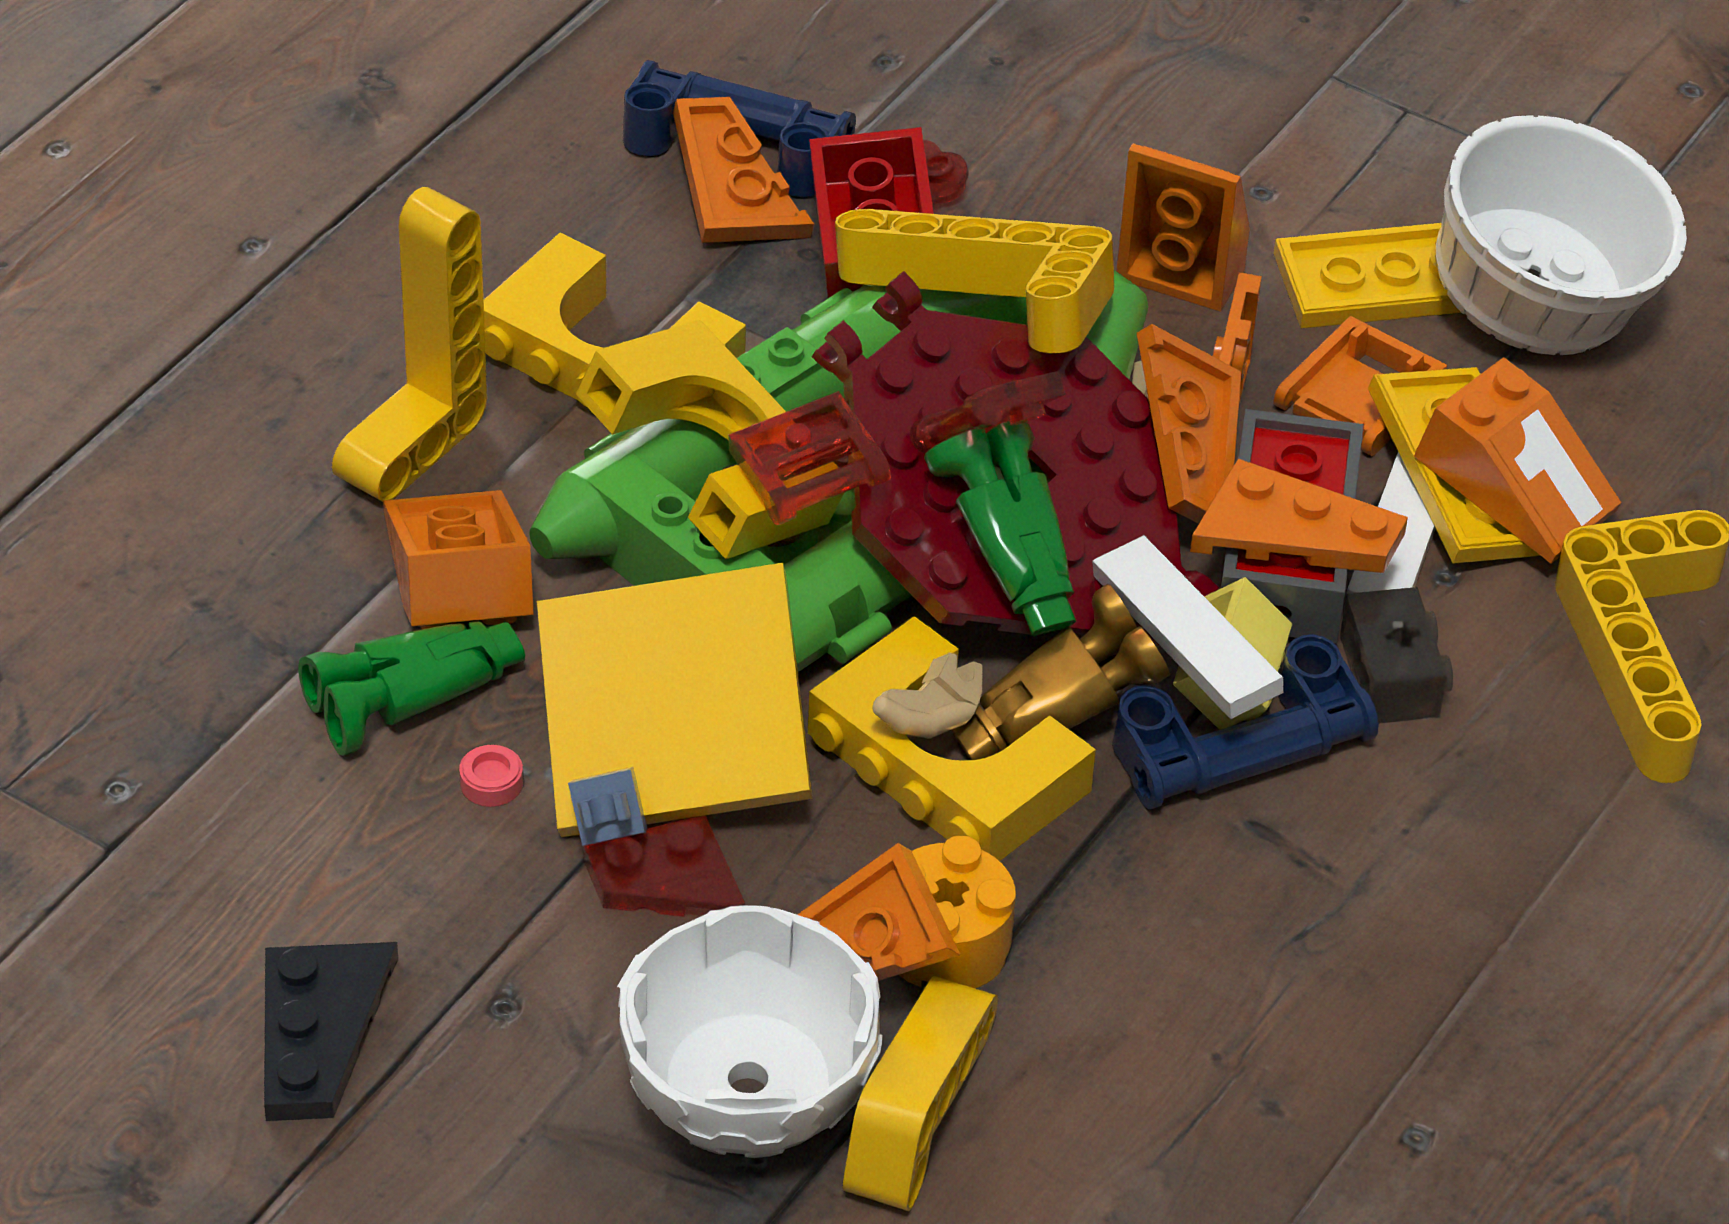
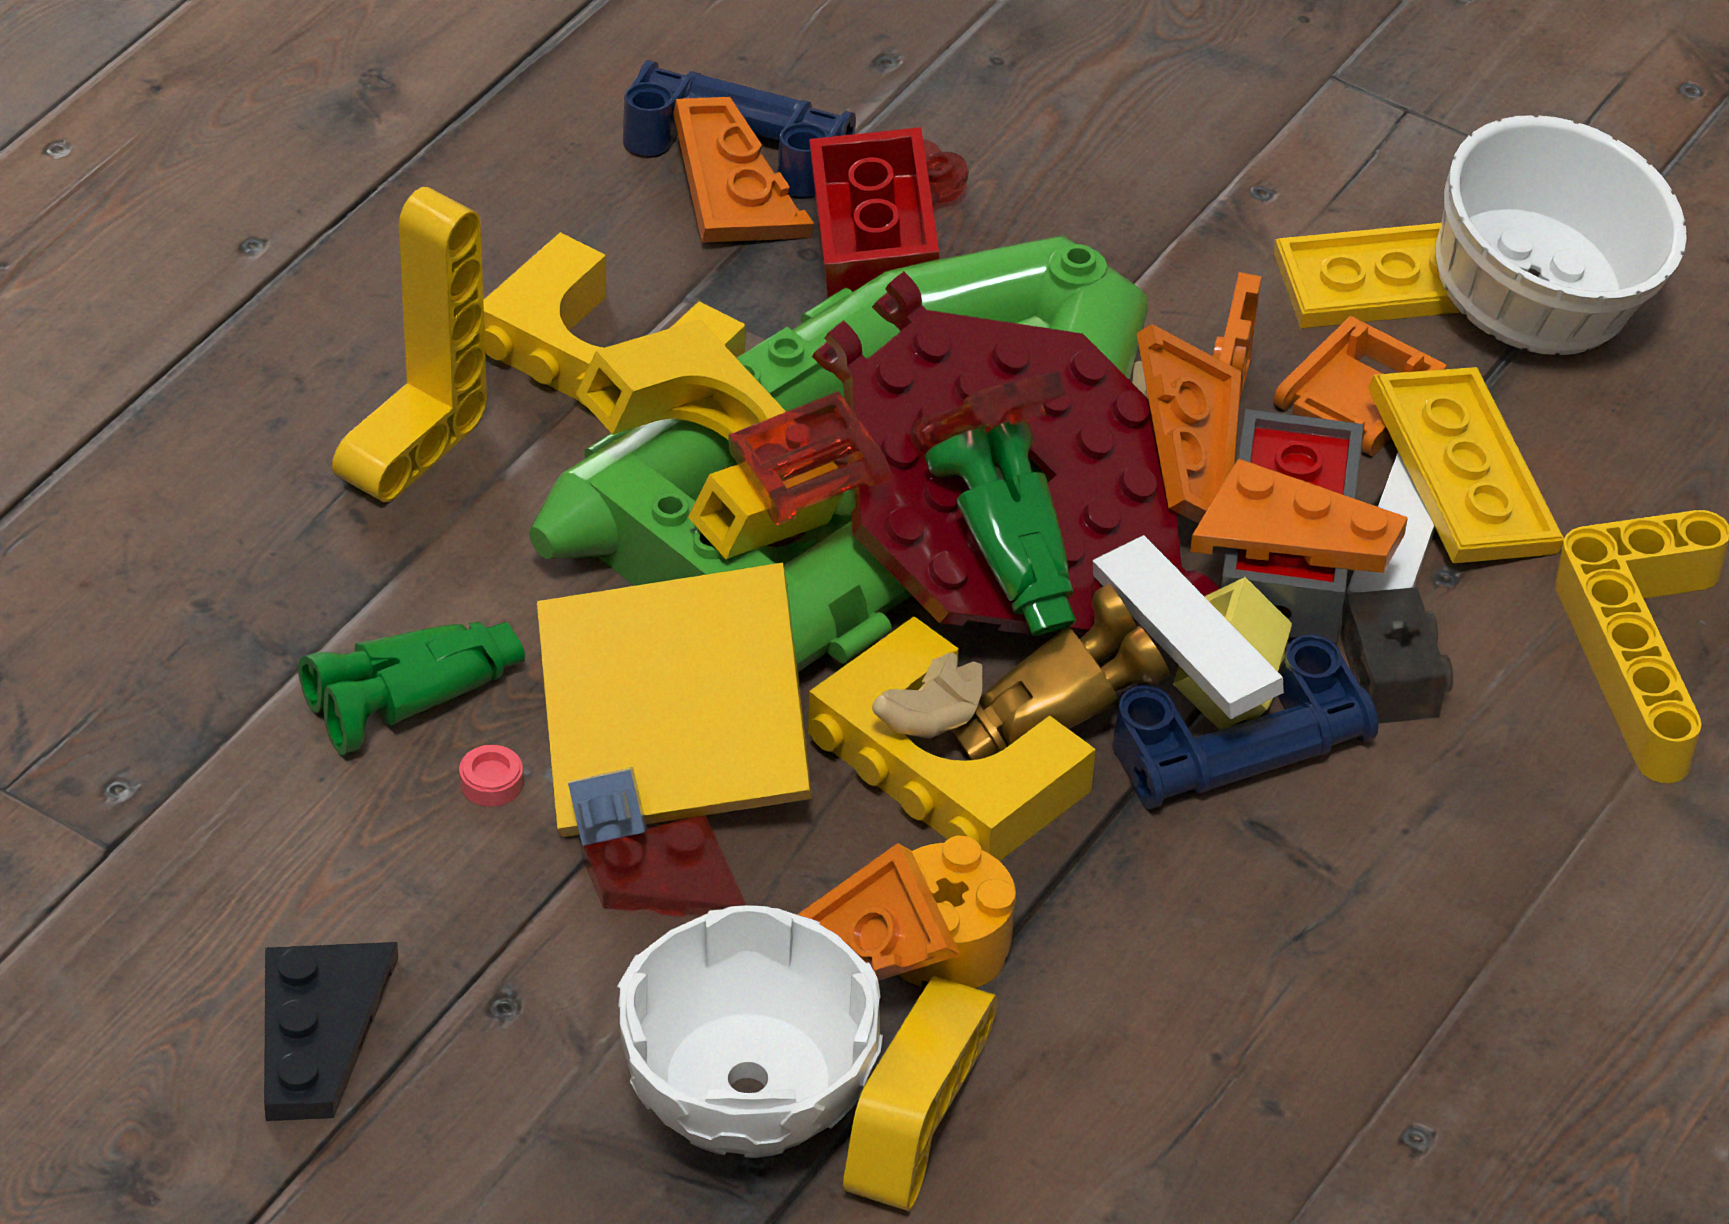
(460, 559): orange slope -> none
(1056, 266): yellow beam -> none
(1182, 227): orange slope -> none
(1517, 459): orange slope -> none

